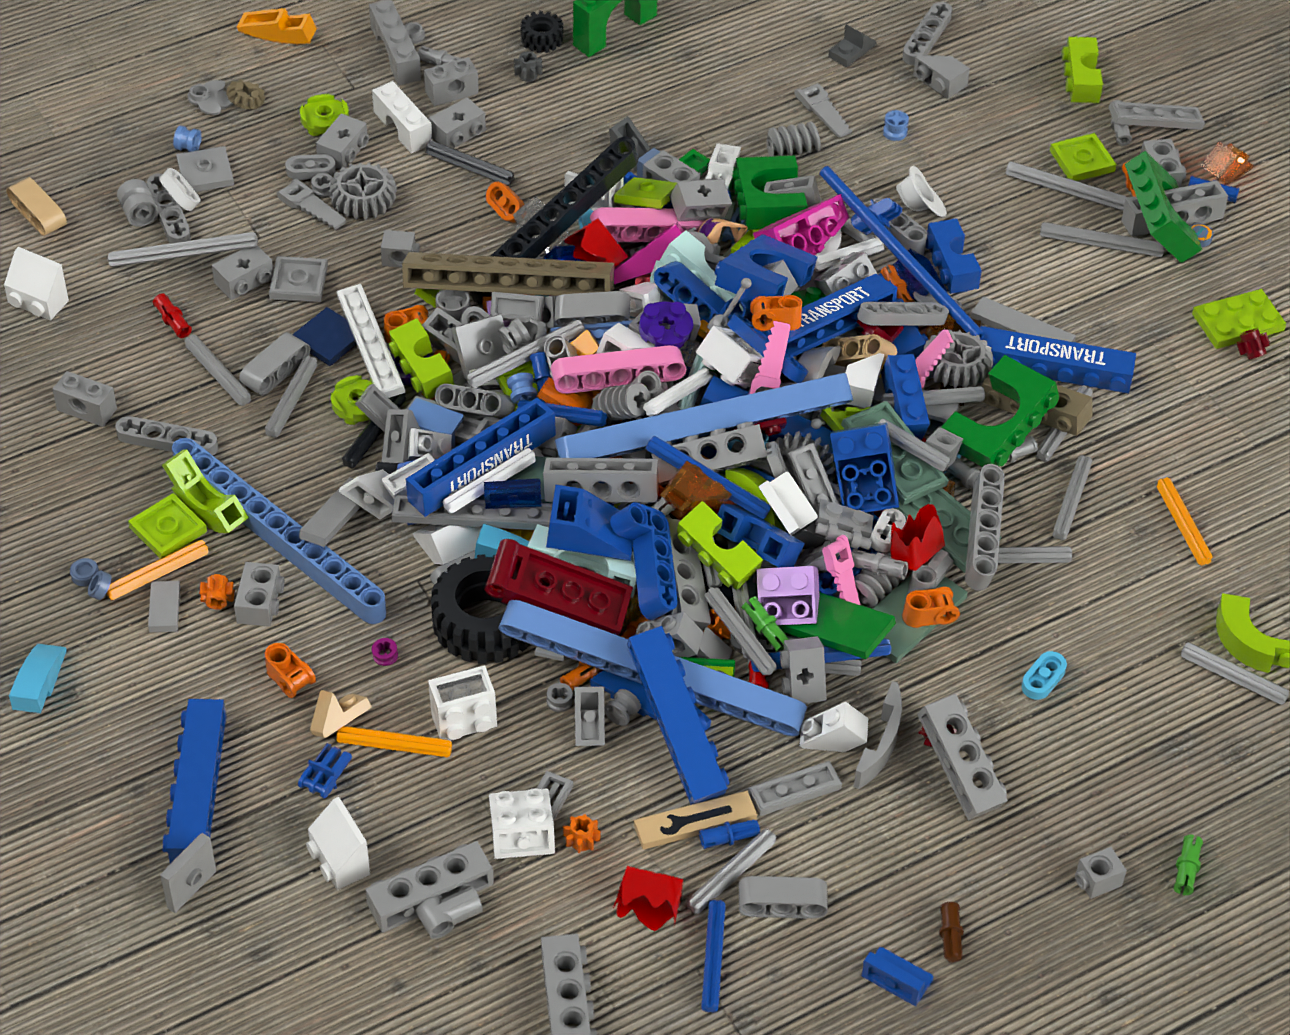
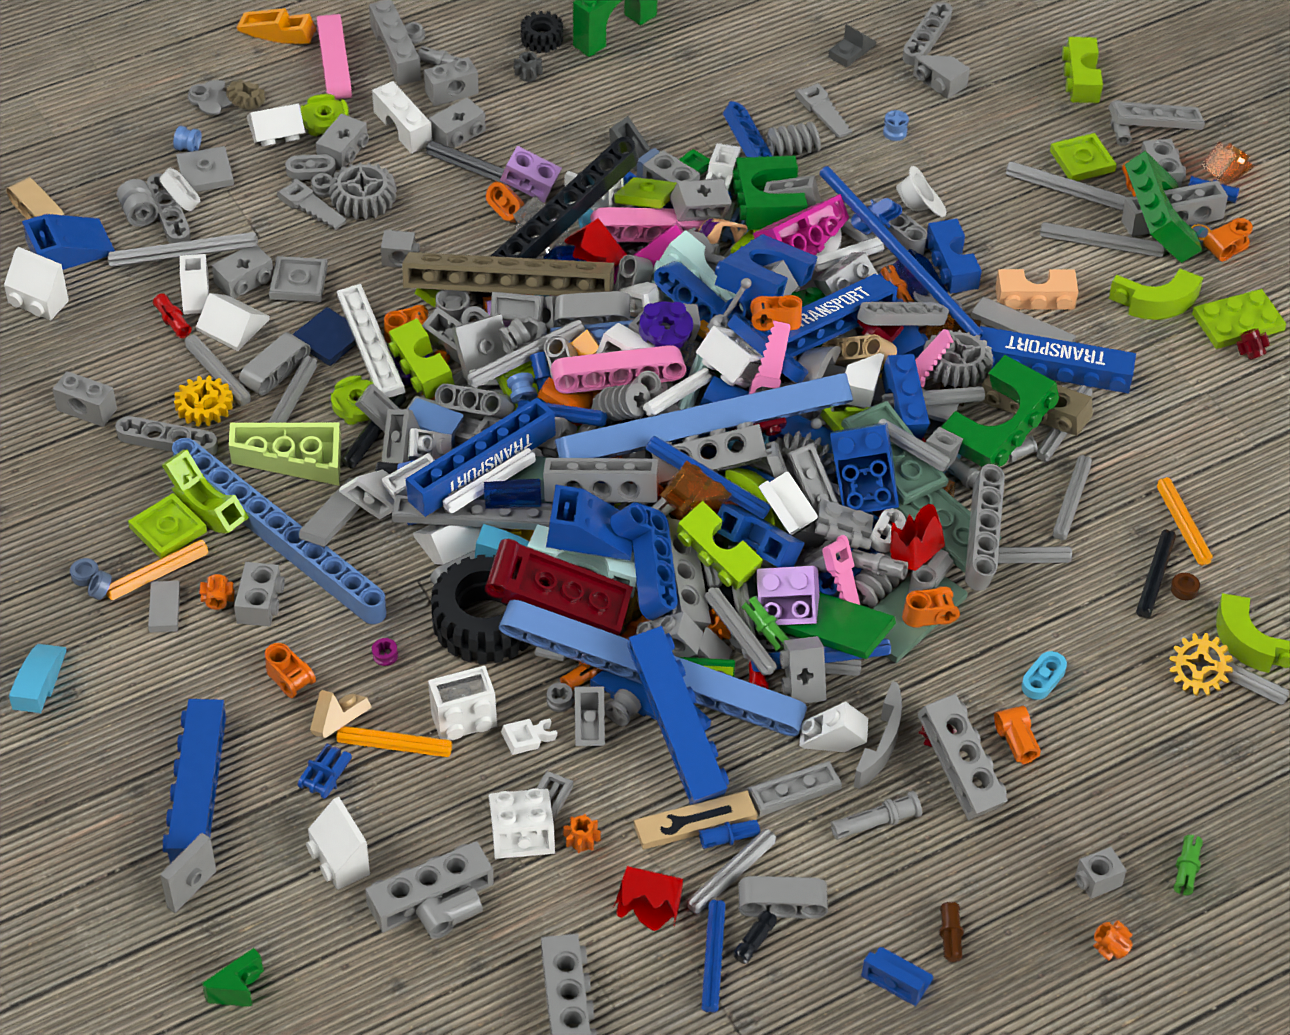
(67, 239): none -> blue slope
(194, 282): none -> white slope
(203, 400): none -> yellow gear
(229, 984): none -> green slope
(230, 320): none -> white slope
(276, 124): none -> white slope
(289, 449): none -> yellowish green wedge
(334, 56): none -> bright pink beam
(524, 737): none -> white plate
(530, 174): none -> lavender brick
(633, 271): none -> light grey piece
(745, 130): none -> blue beam
(755, 937): none -> black axle
(889, 812): none -> light grey pin
(1016, 728): none -> orange piece
(1019, 293): none -> light nougat arch
(1113, 940): none -> orange gear
(1156, 573): none -> black axle
(1157, 301): none -> lime arch
(1185, 586): none -> reddish brown tile
(1203, 651): none -> yellow gear
(1229, 239): none -> orange piece

